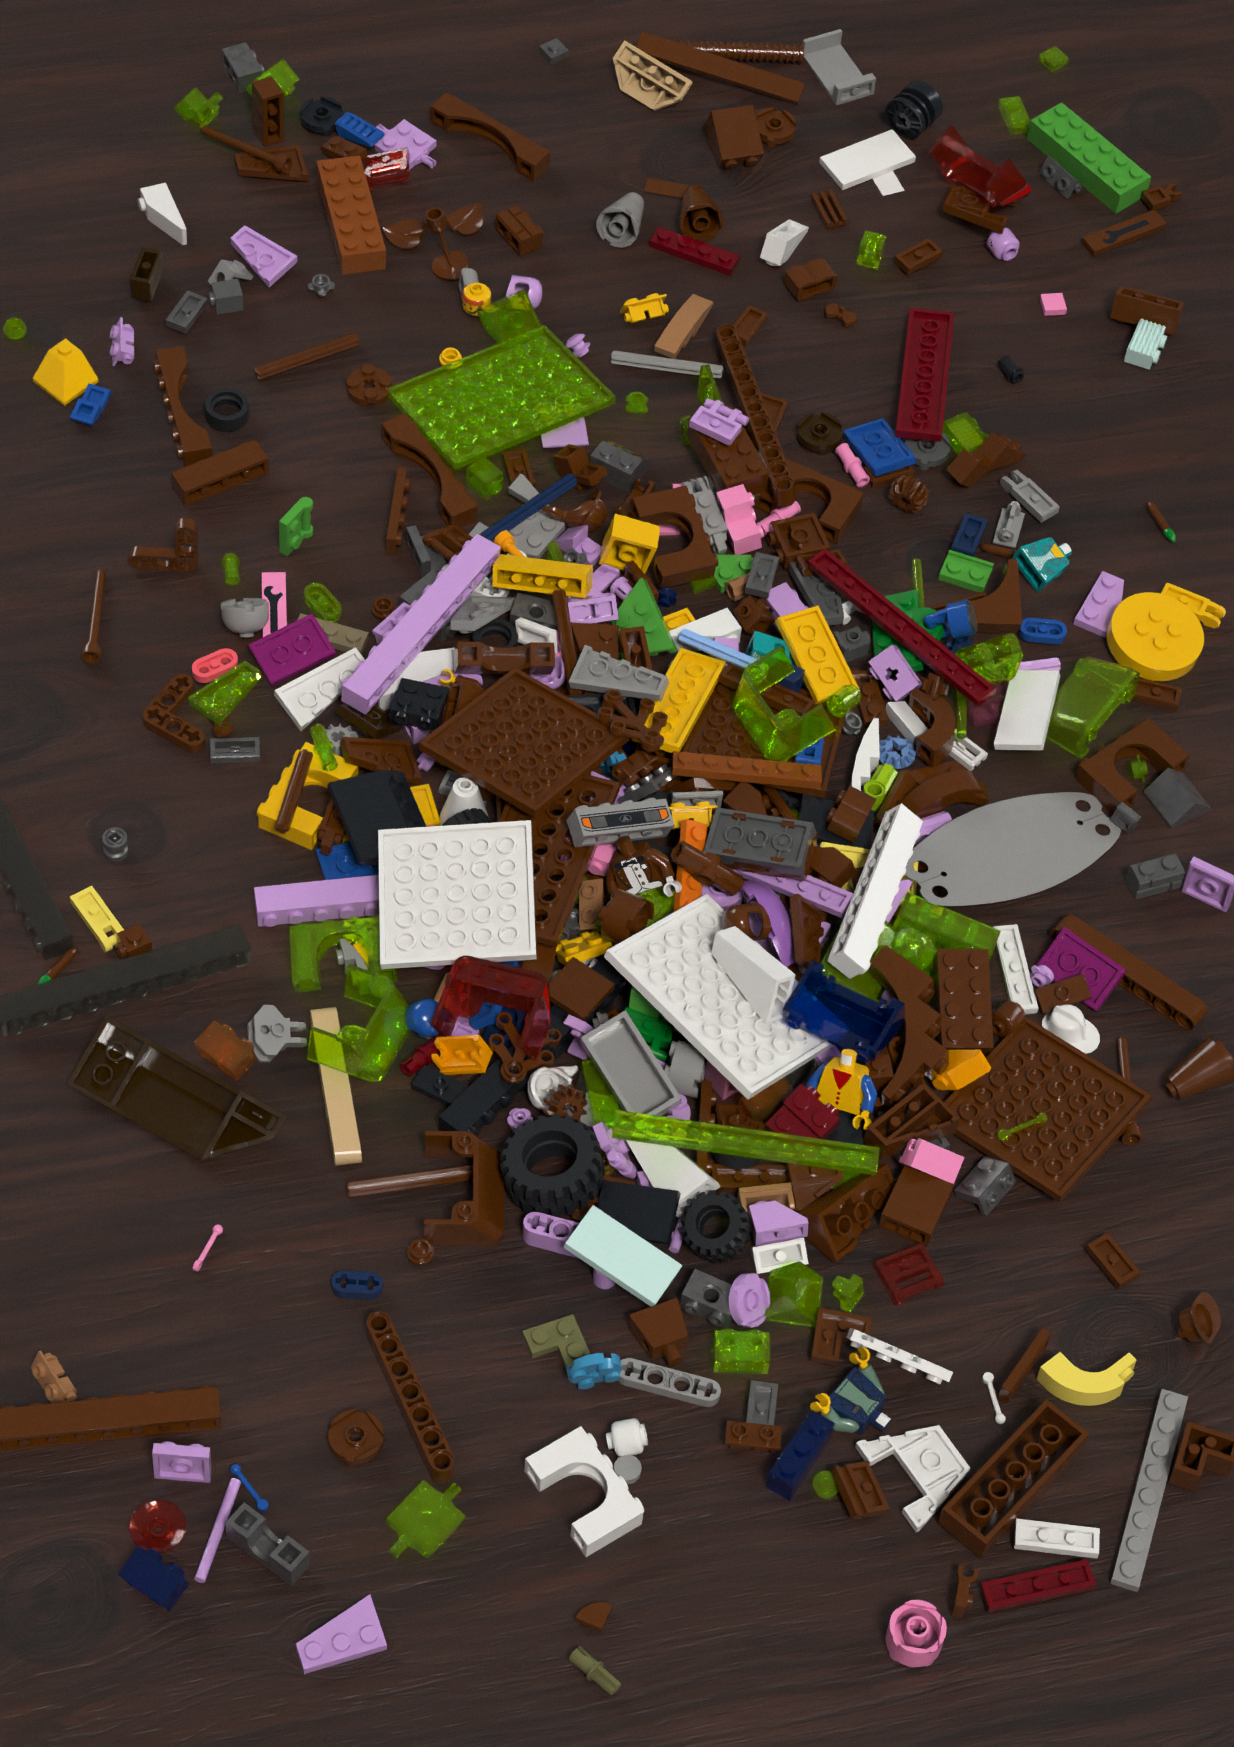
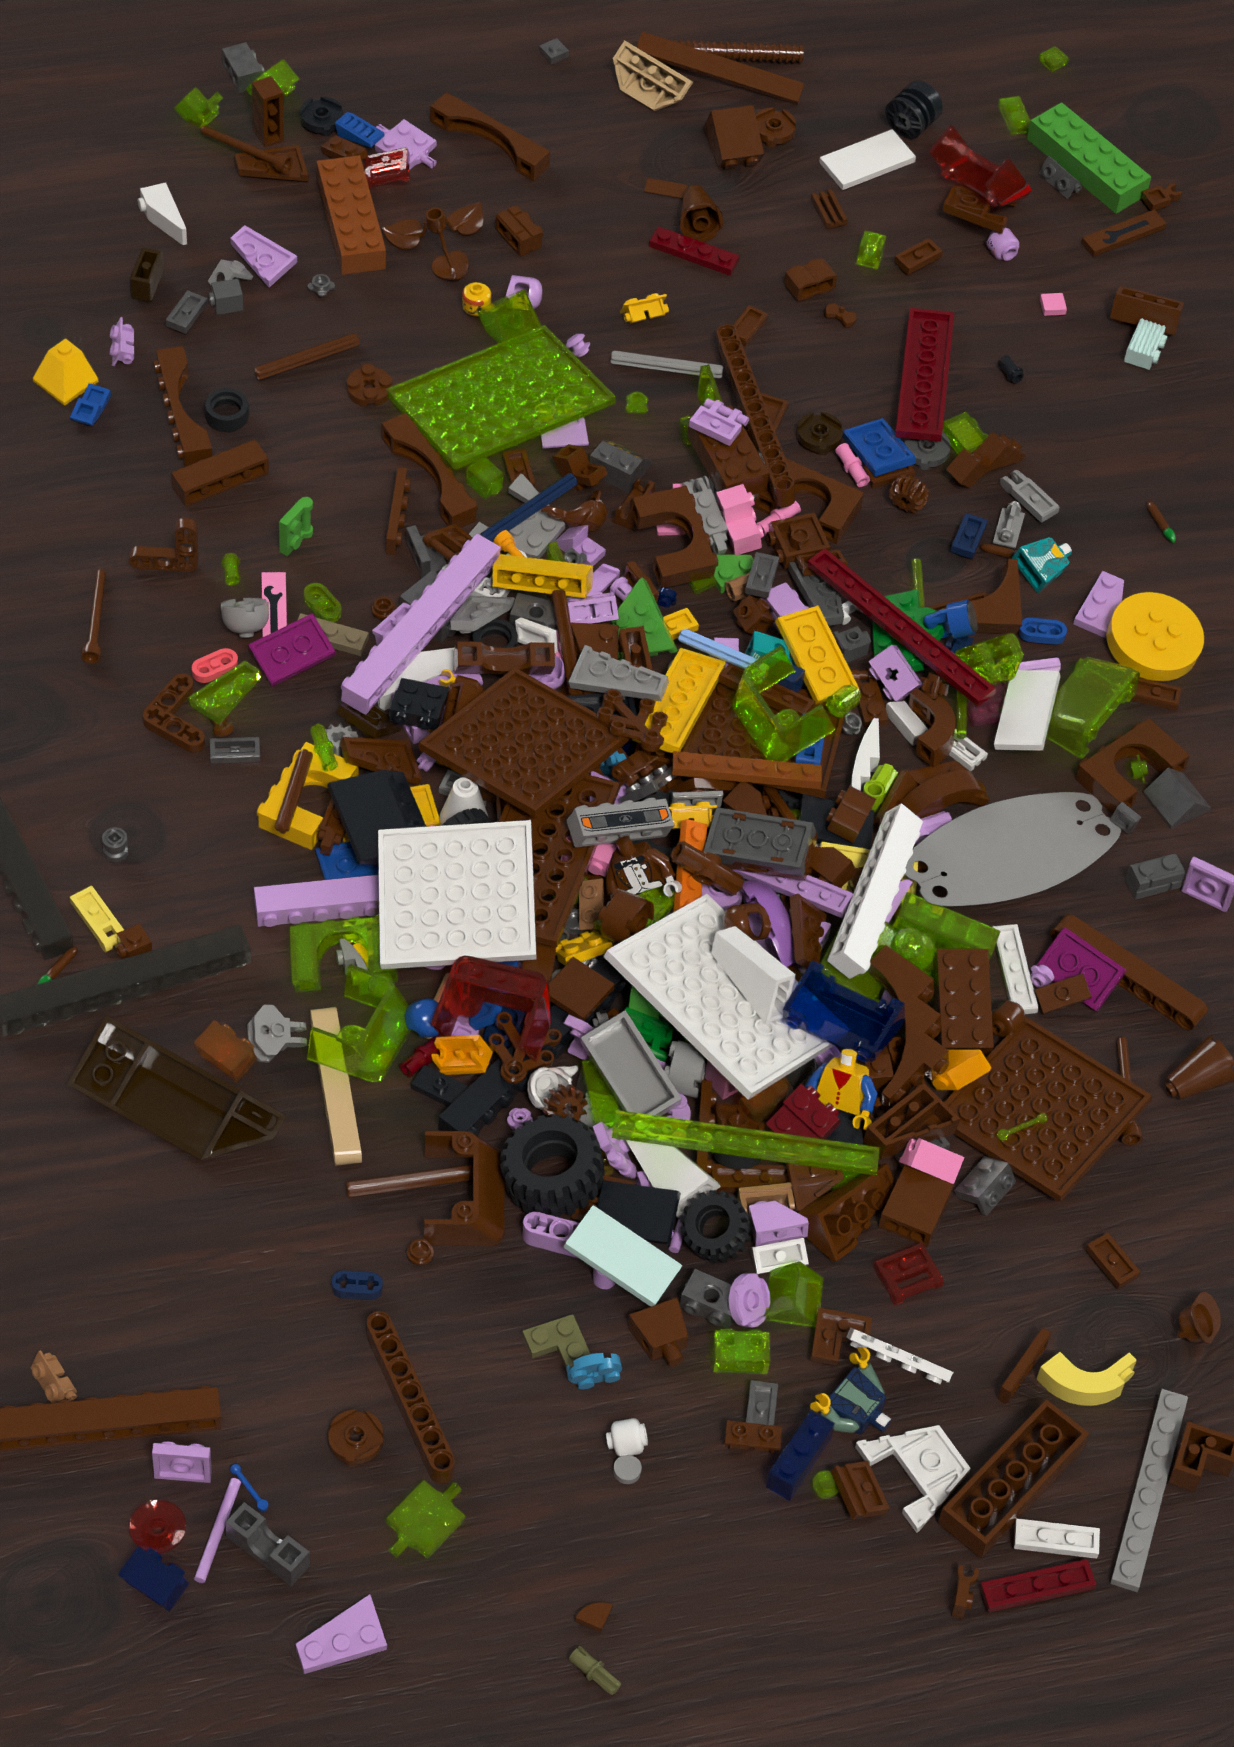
(14, 328): clear neon green plate -> none
(217, 1230): bright pink hinge -> none
(316, 690): white wing -> none
(449, 355): yellow plate -> none
(466, 277): light grey brick -> none
(579, 1455): white arch -> none
(621, 220): light grey cone -> none
(629, 541): yellow brick -> none
(669, 1377): light grey beam -> none
(683, 326): medium nougat slope -> none
(716, 625): white slope -> none
(782, 242): white slope -> none
(836, 69): light grey panel -> none
(848, 1291): clear neon green tile -> none
(888, 183): white sticker -> none
(893, 758): medium blue gear -> none
(913, 1648): bright pink brick -> none
(966, 571): bright green plate -> none
(988, 1379): white hinge -> none
(1072, 1027): white piece -> none
(1197, 604): yellow hinge -> none

